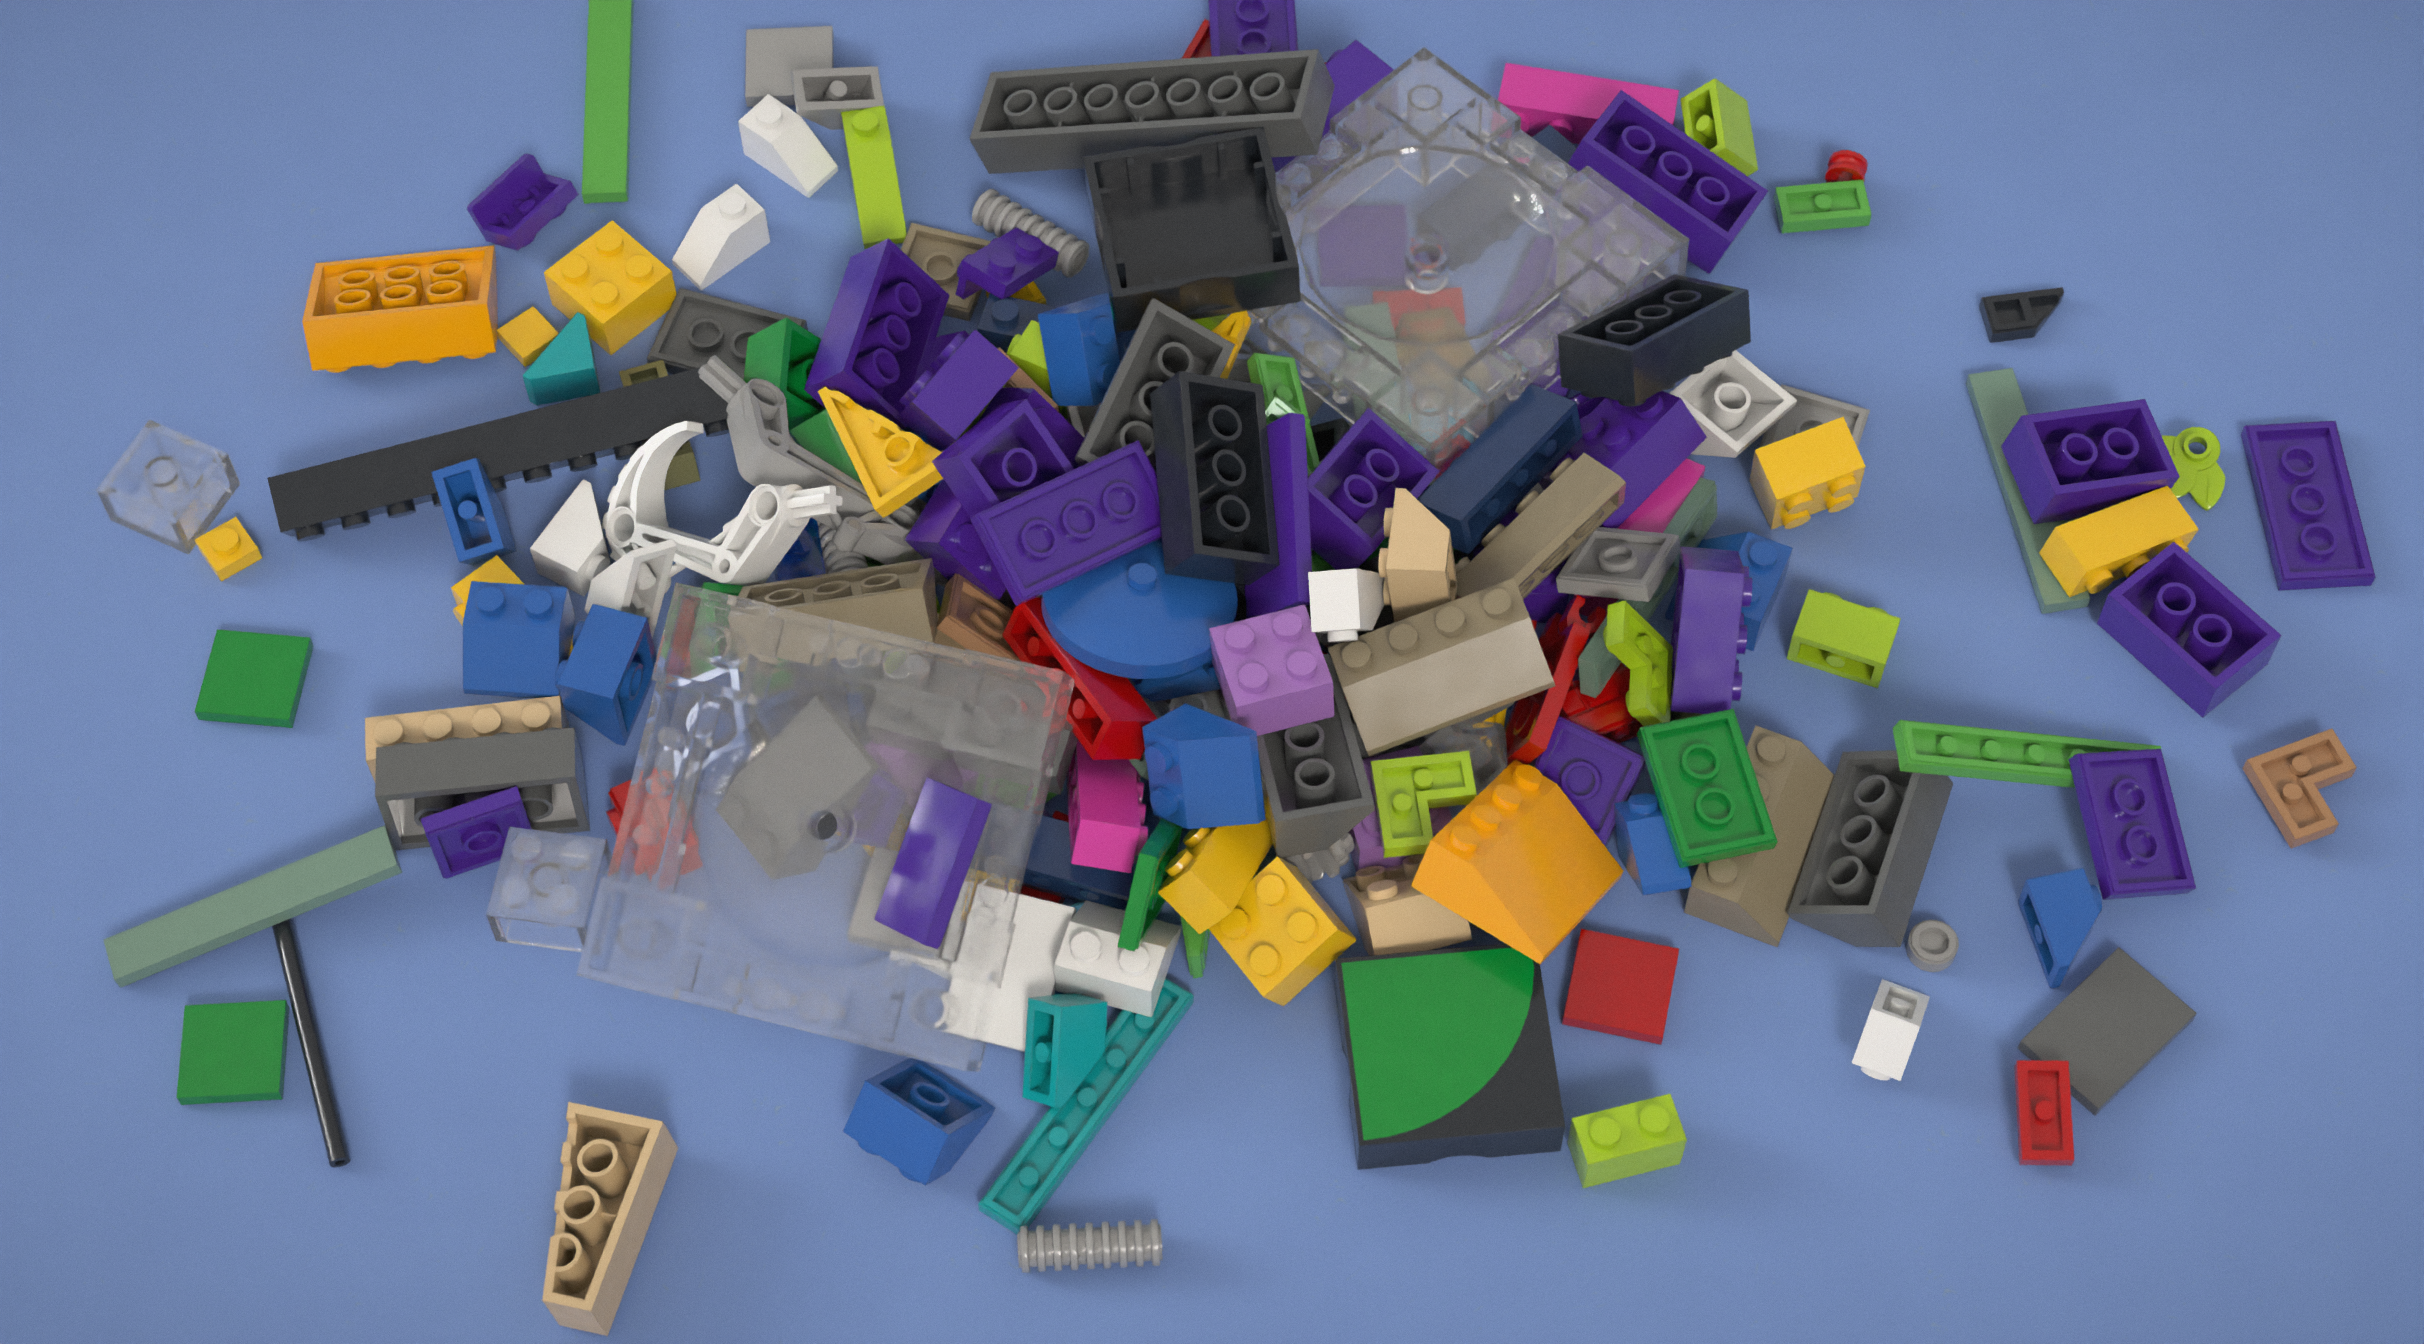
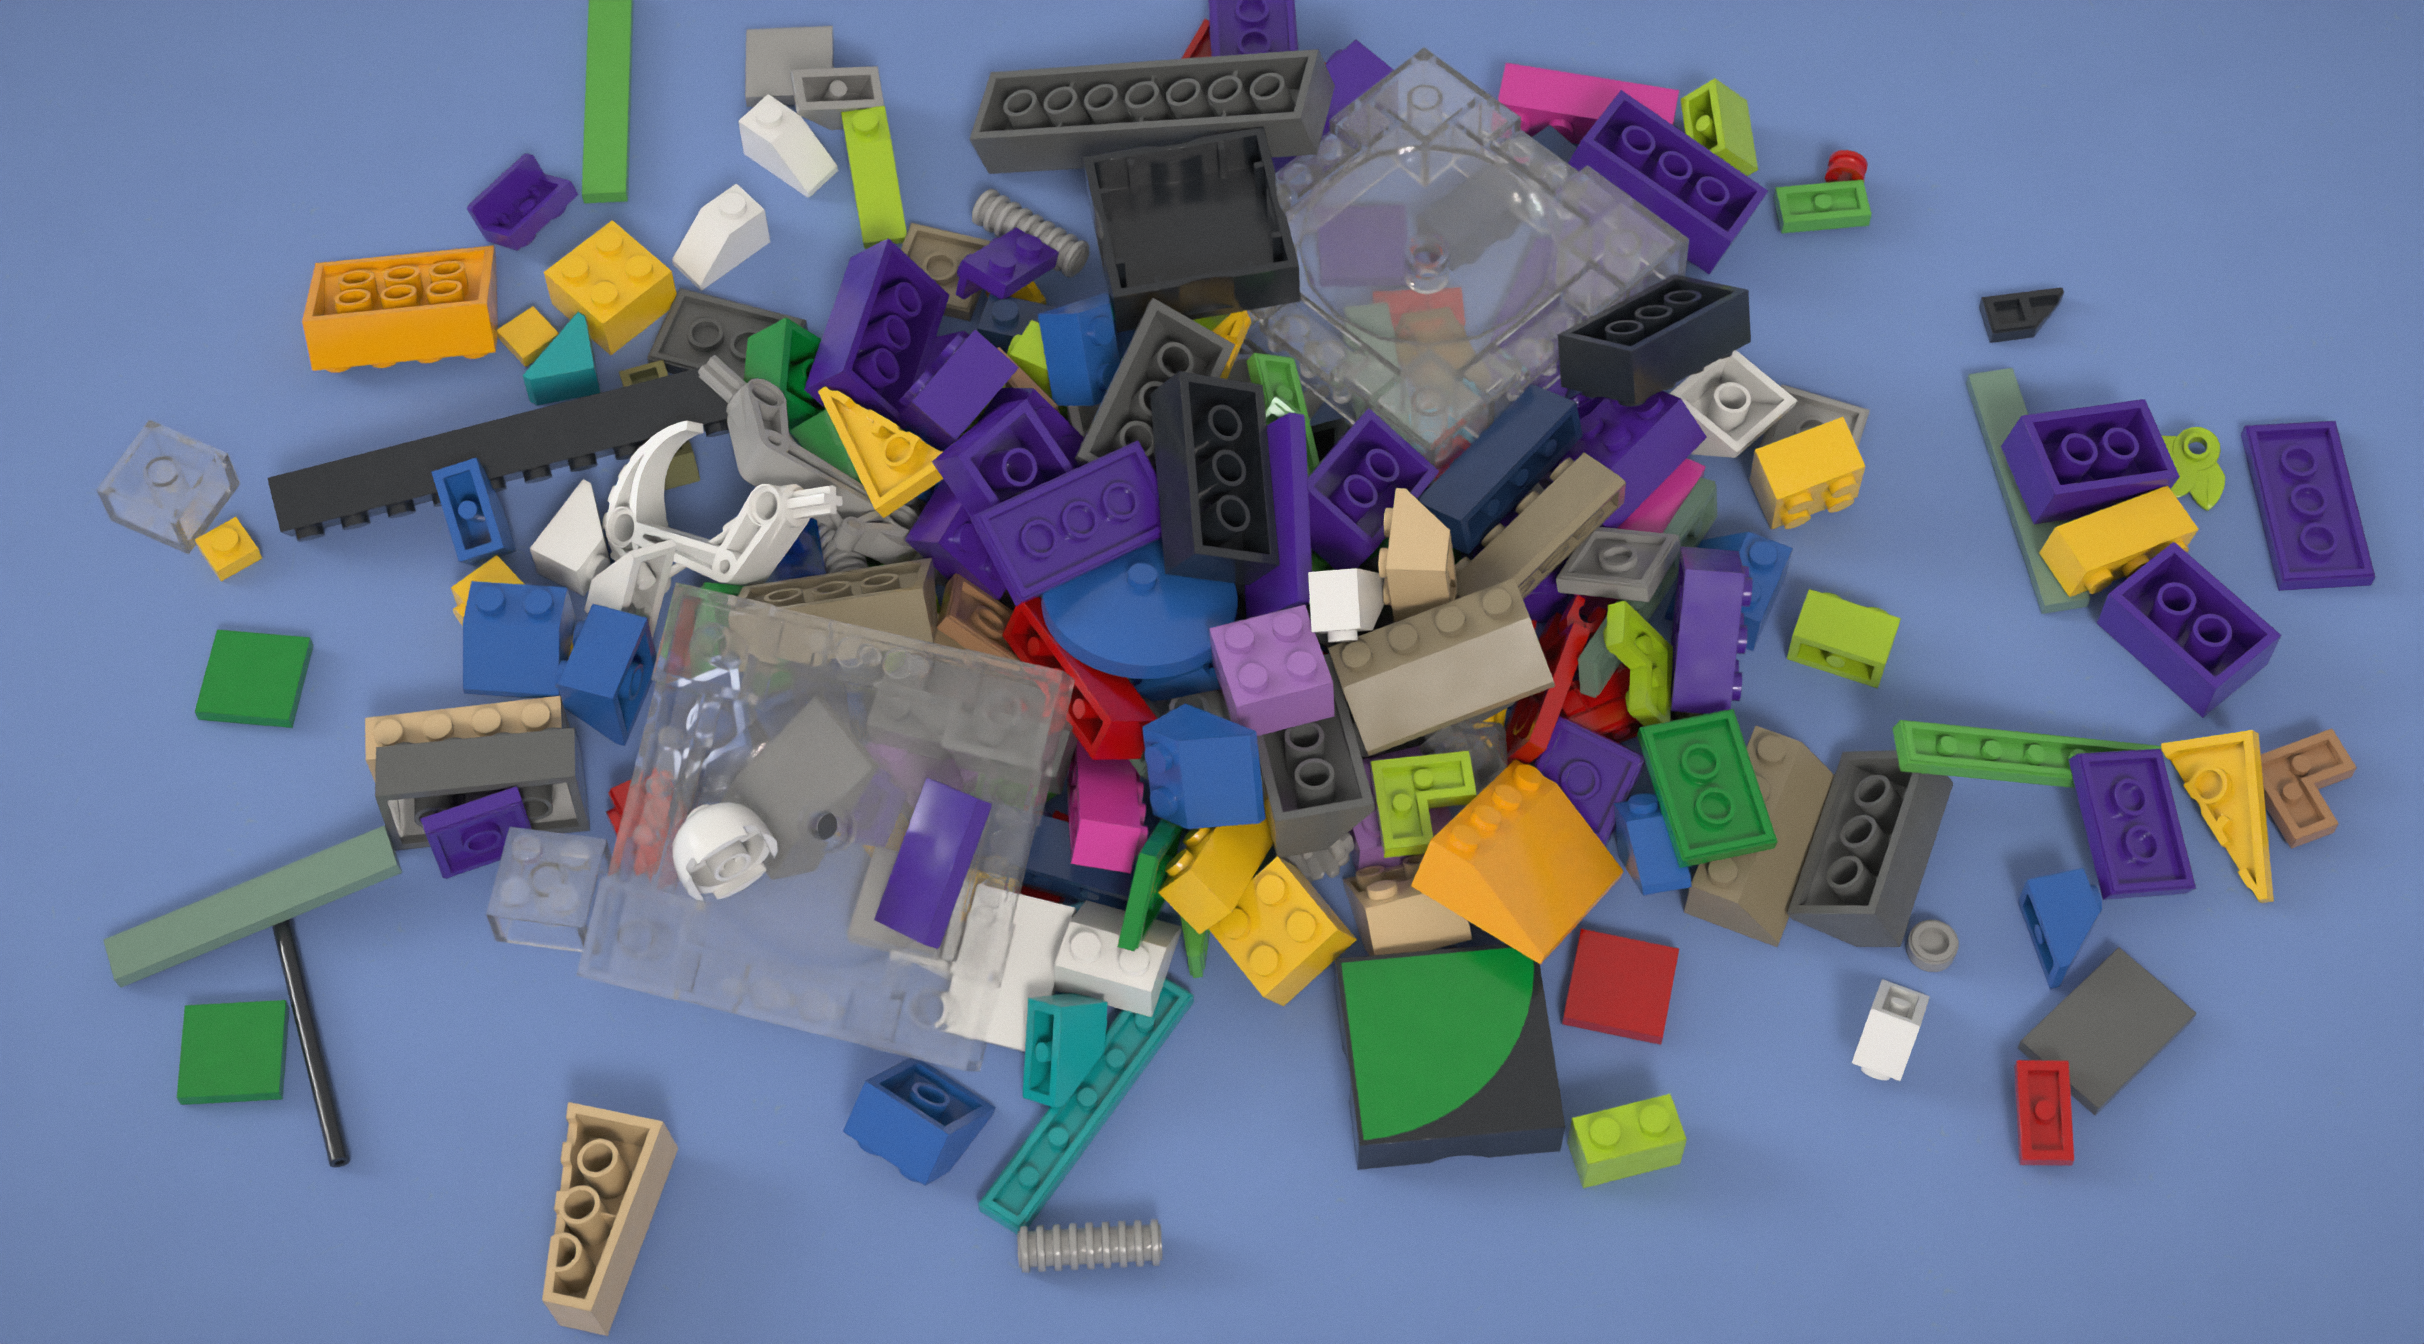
(721, 849): none -> white cylinder
(2228, 786): none -> yellow wing

